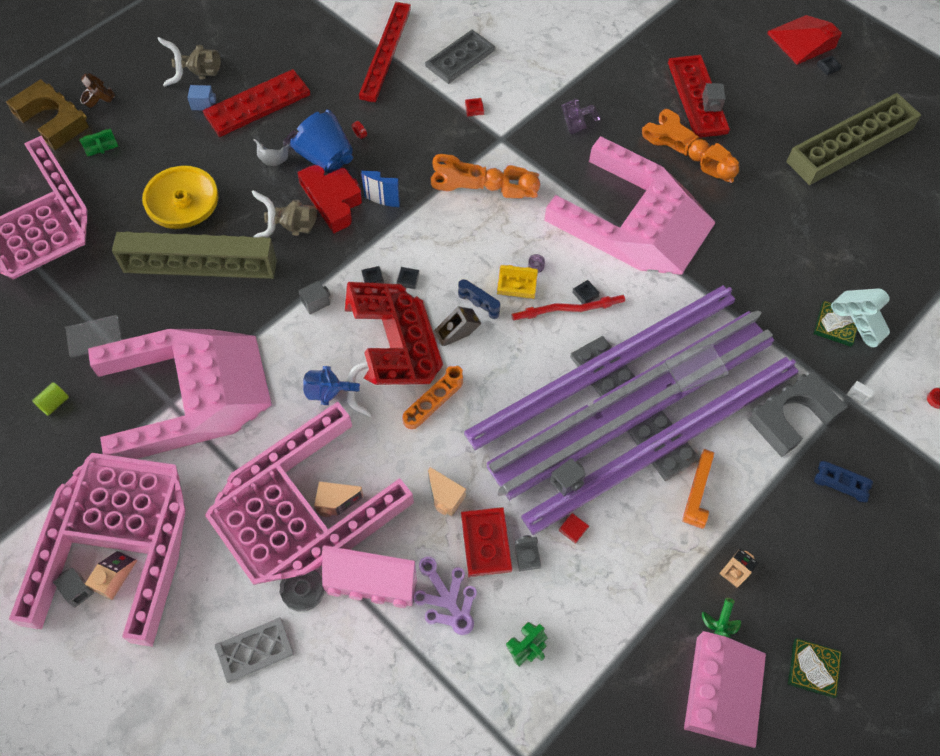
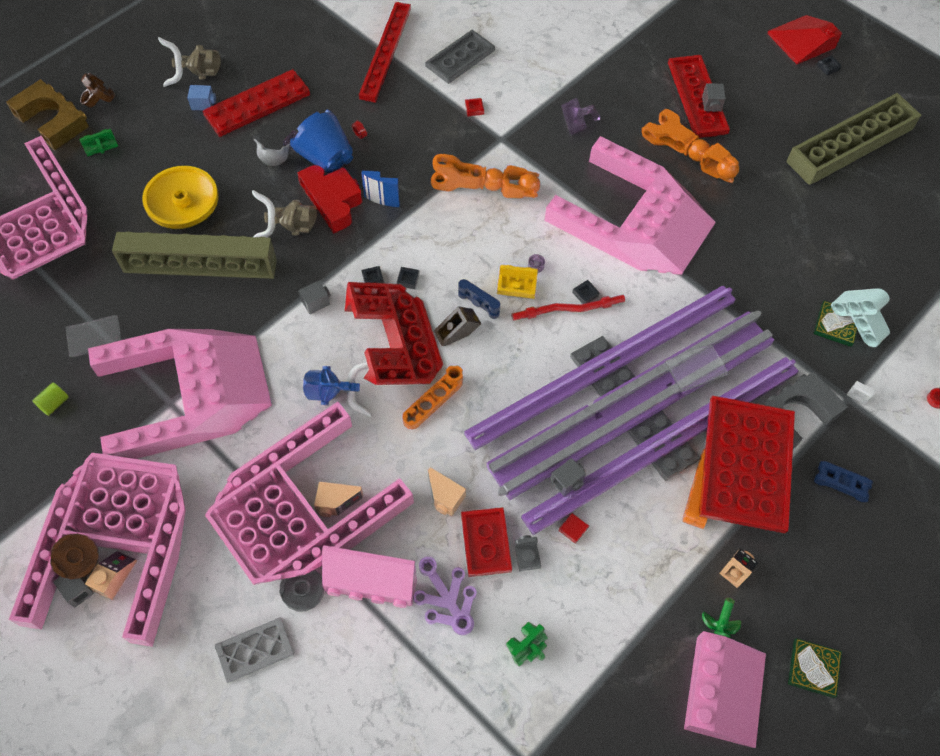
(74, 556): none -> reddish brown tile
(748, 464): none -> red plate

